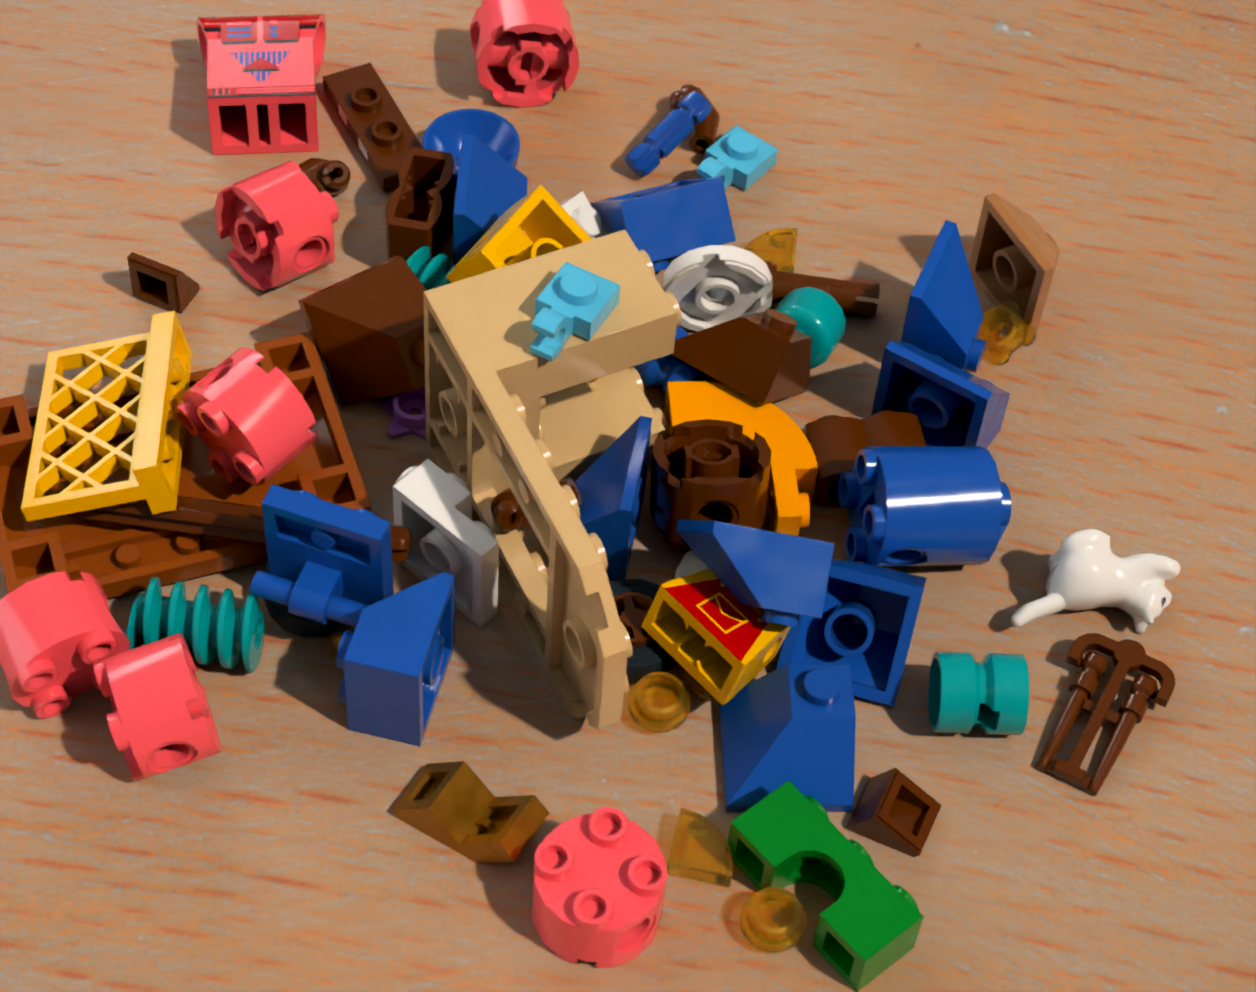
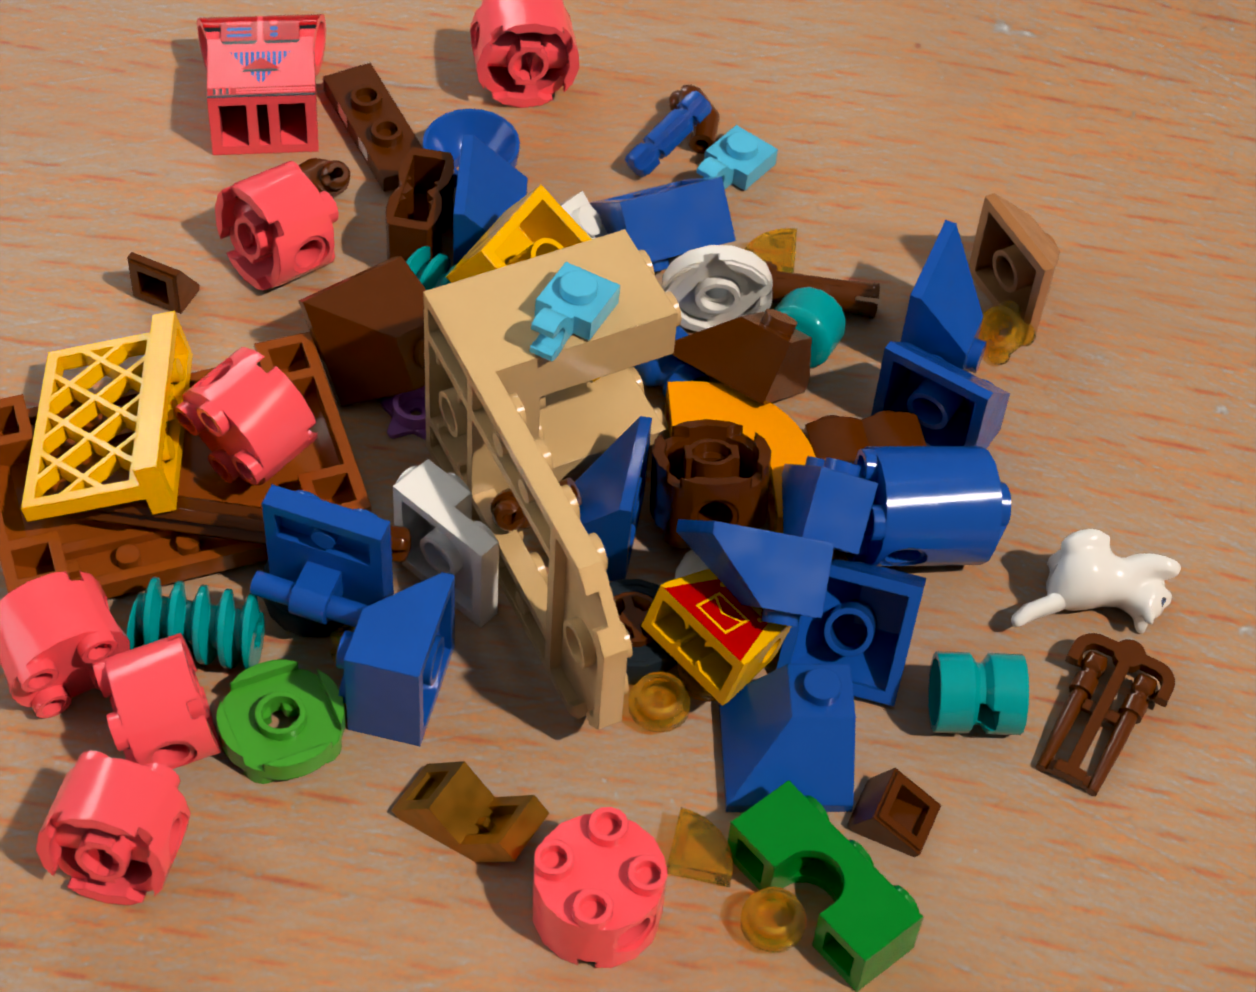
(114, 828): none -> coral brick
(284, 752): none -> bright green plate
(827, 502): none -> blue slope

